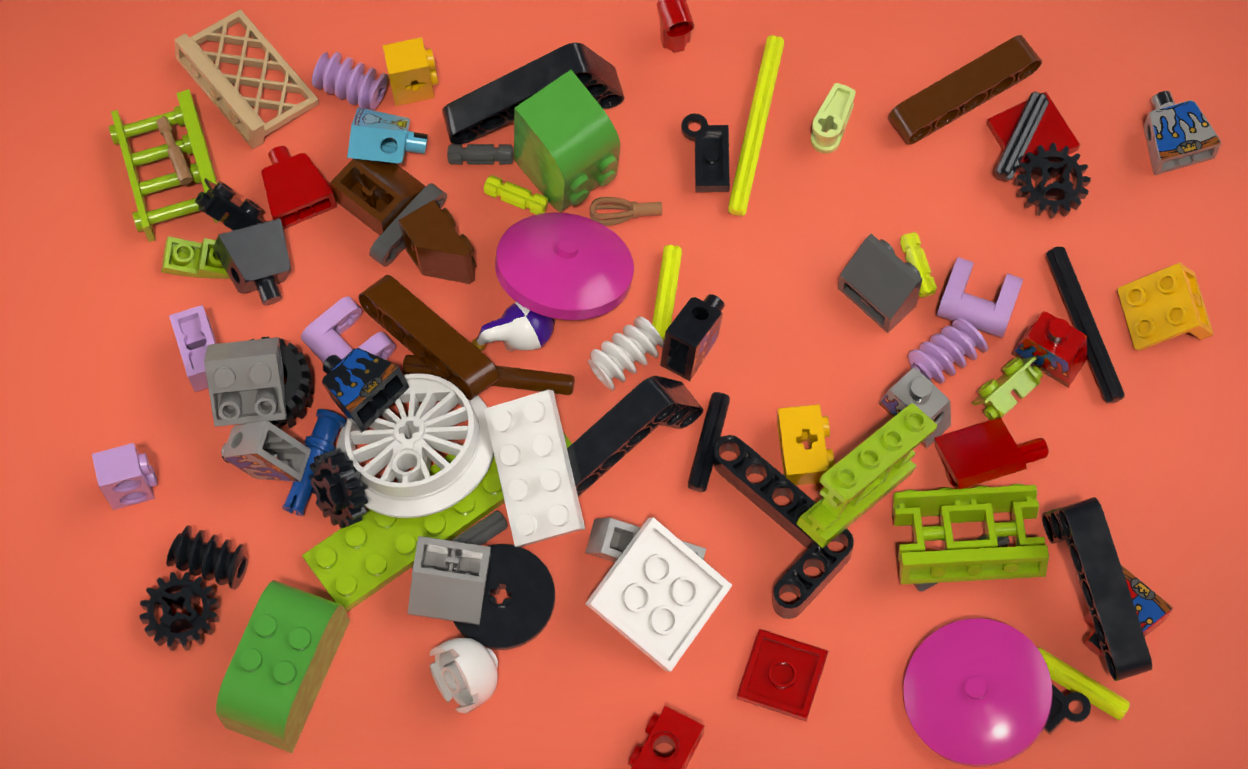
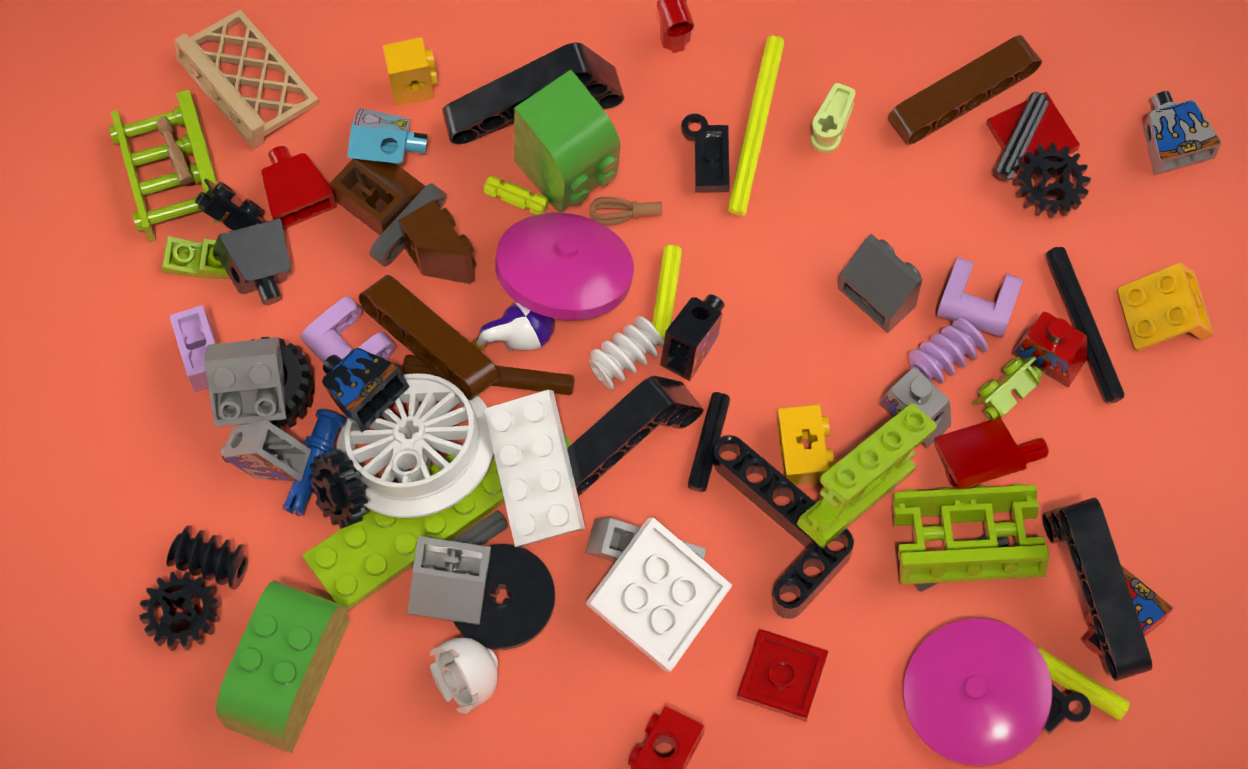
(124, 476): lavender brick -> none
(349, 82): lavender piece -> none
(480, 154): dark grey axle -> none
(916, 256): neon yellow axle -> none

